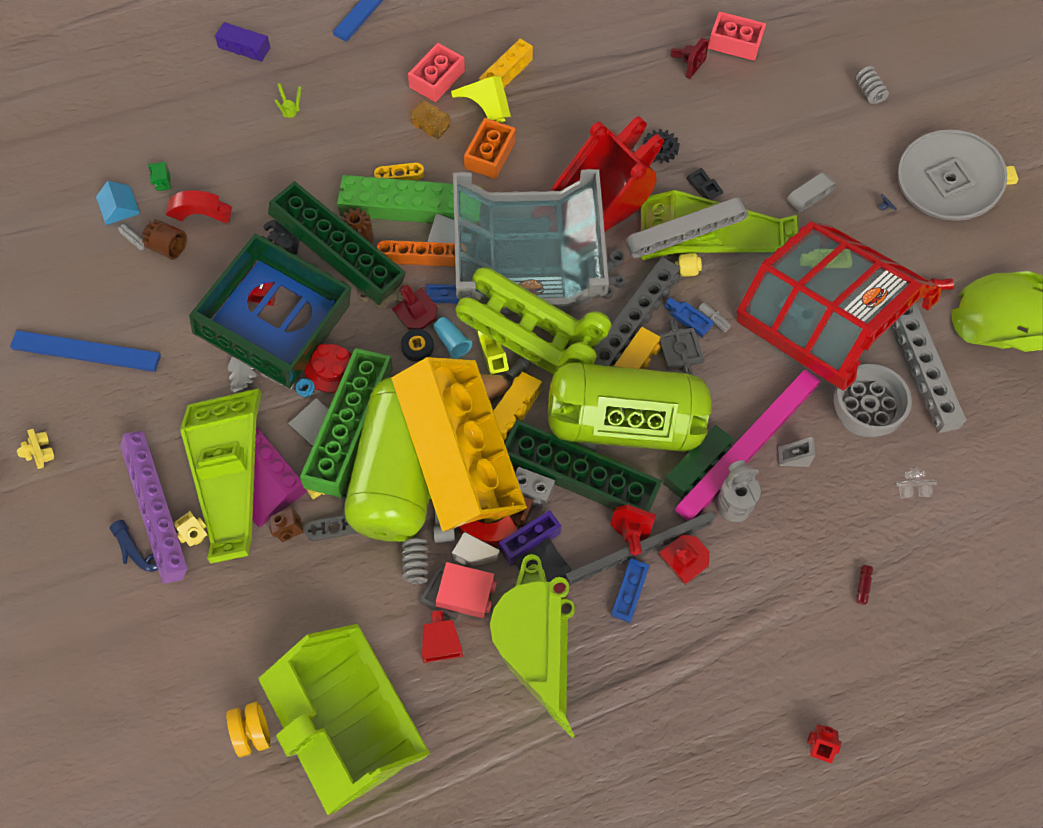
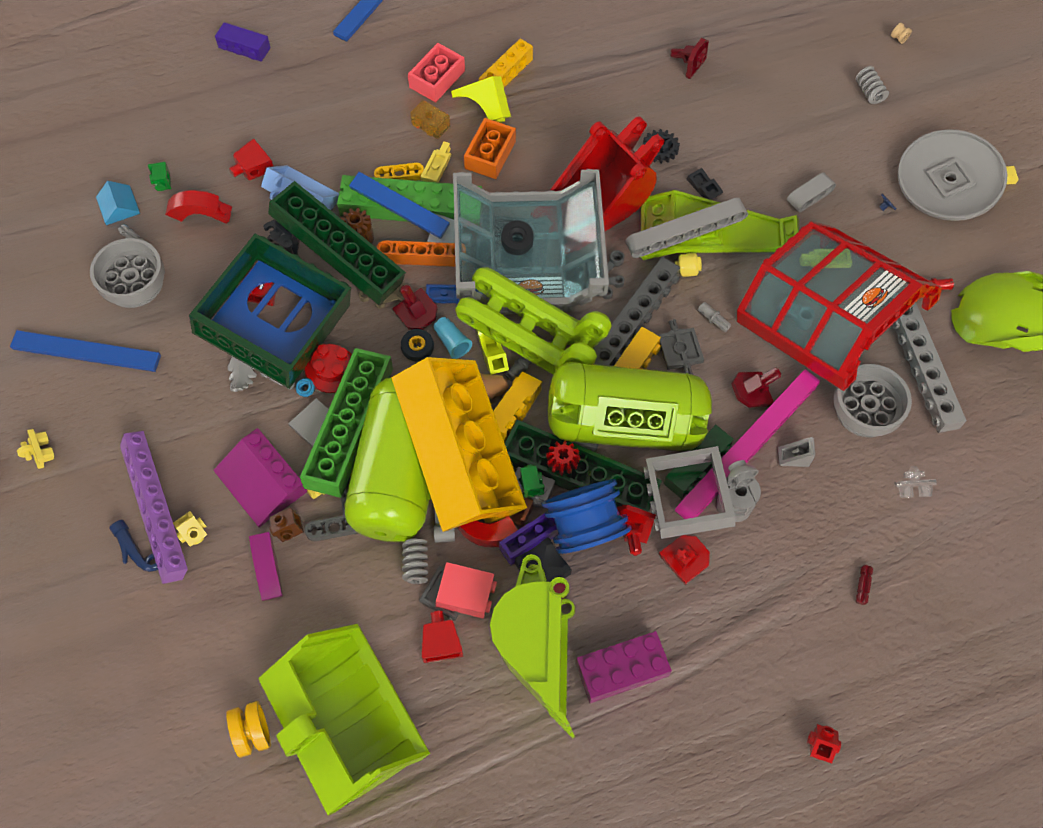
(128, 268): none -> light grey wheel
(164, 239): reddish brown gear -> none
(221, 456): lime wing -> none
(250, 161): none -> red torso
(265, 566): none -> magenta slope
(280, 177): none -> light blue piece
(288, 108): lime plant -> none
(399, 205): none -> blue tile
(437, 164): none -> light yellow hinge
(473, 552): white slope -> none
(521, 228): none -> black tyre
(531, 481): none -> green brick
(563, 464): none -> red gear
(586, 517): none -> blue wheel
(623, 667): none -> magenta brick
(630, 590): blue plate -> none
(647, 545): dark grey tile -> none
(689, 316): blue hinge -> none
(696, 524): none -> light grey window
(736, 36): coral brick -> none
(753, 387): none -> dark red piece
(901, 33): none -> tan wheel

